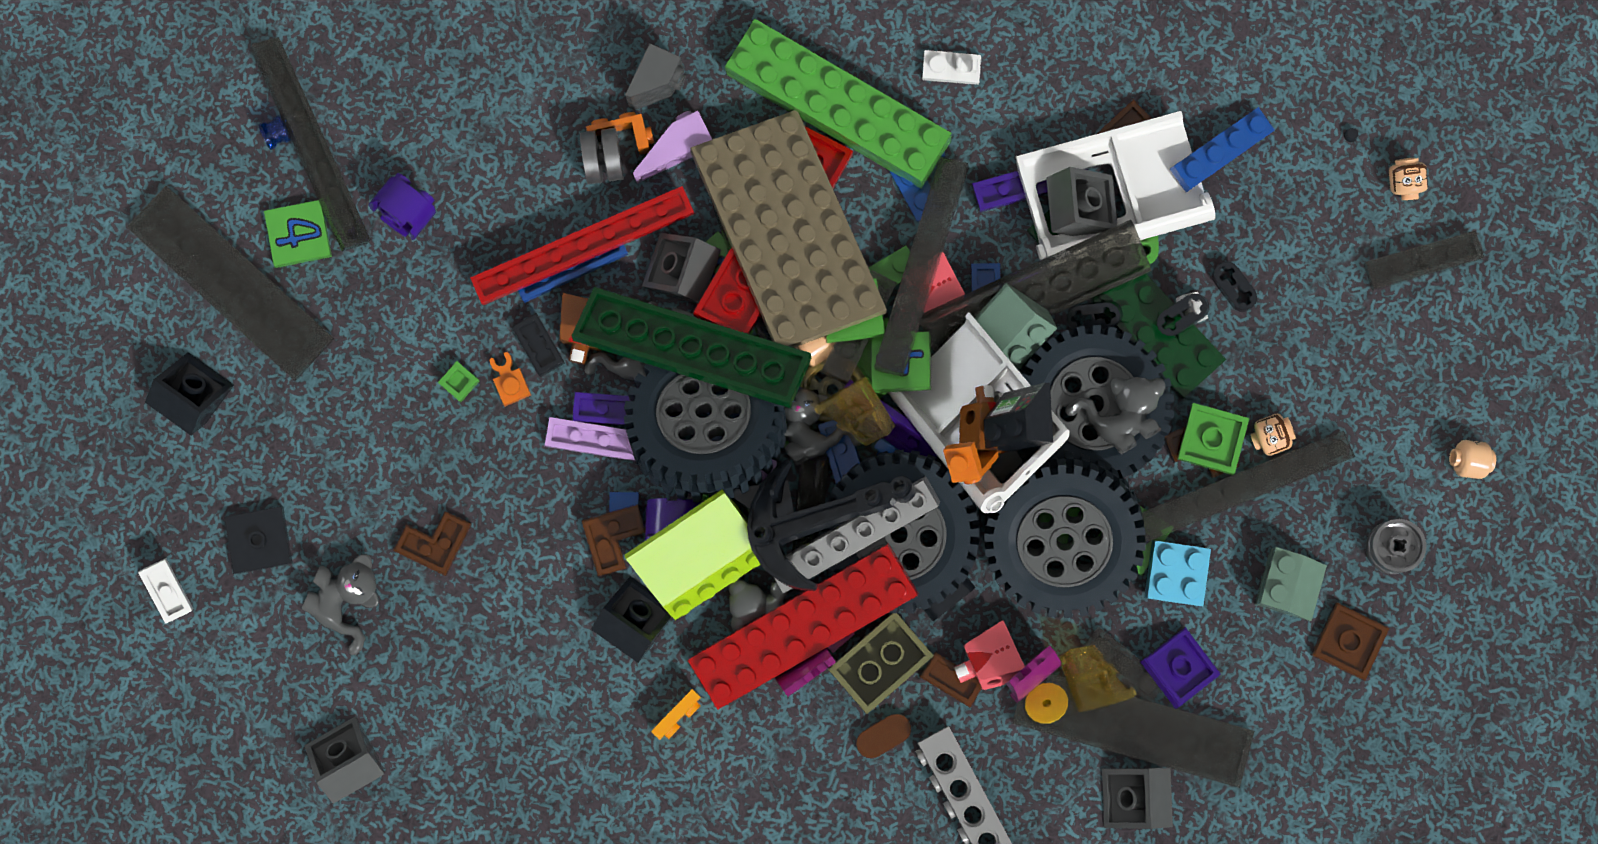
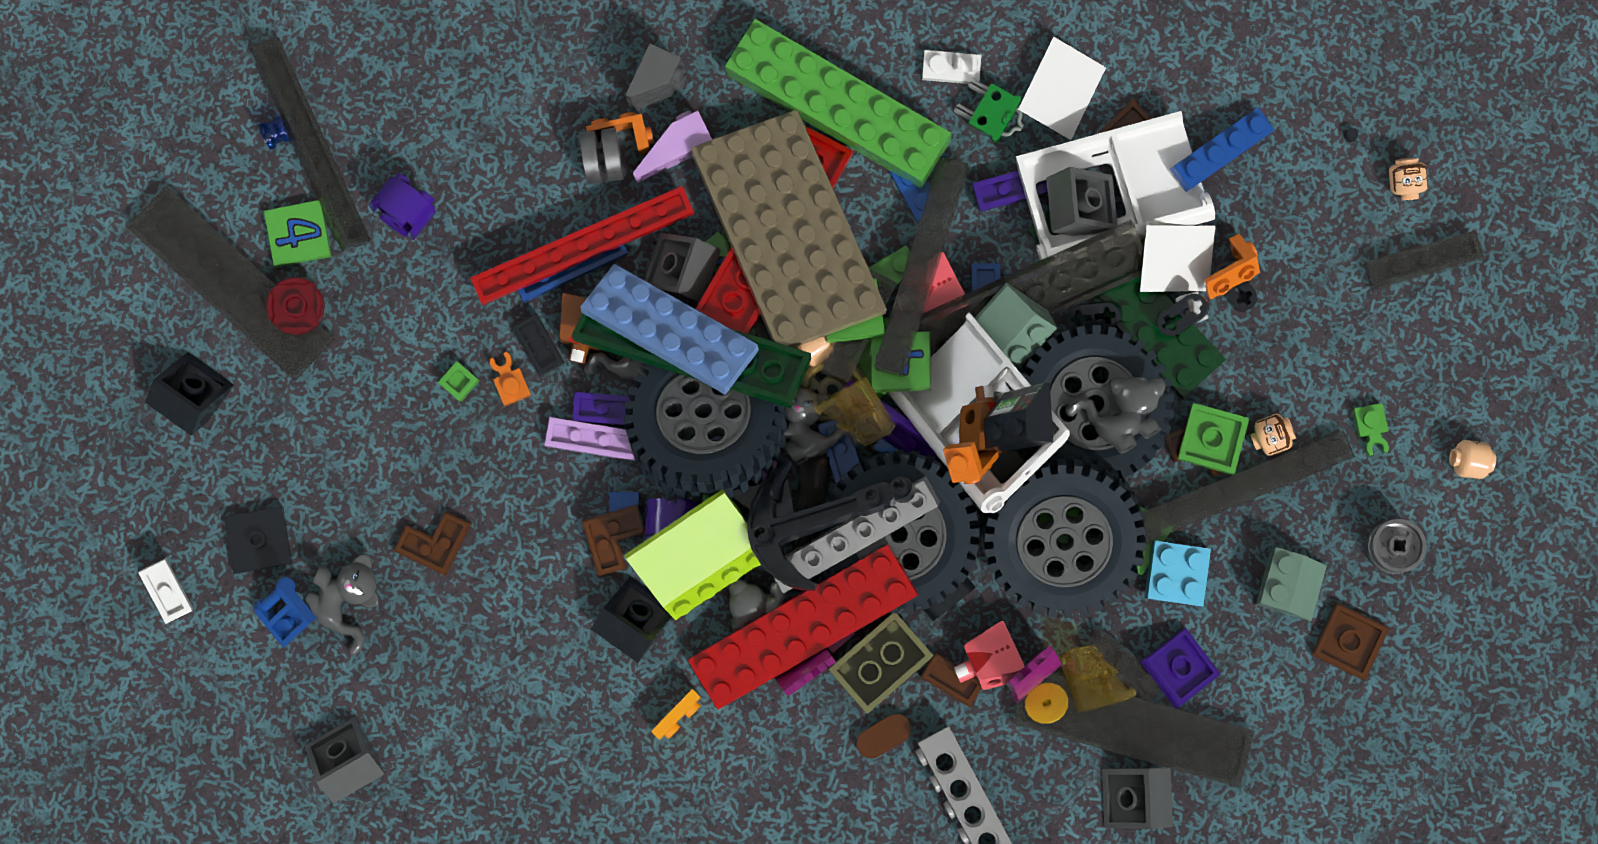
(290, 619): none -> blue plate
(295, 306): none -> dark red tile
(669, 329): none -> medium blue plate
(996, 113): none -> green piece
(1062, 88): none -> white sticker
(1176, 258): none -> white sticker
(1236, 273): none -> orange bracket
(1371, 422): none -> bright green plate

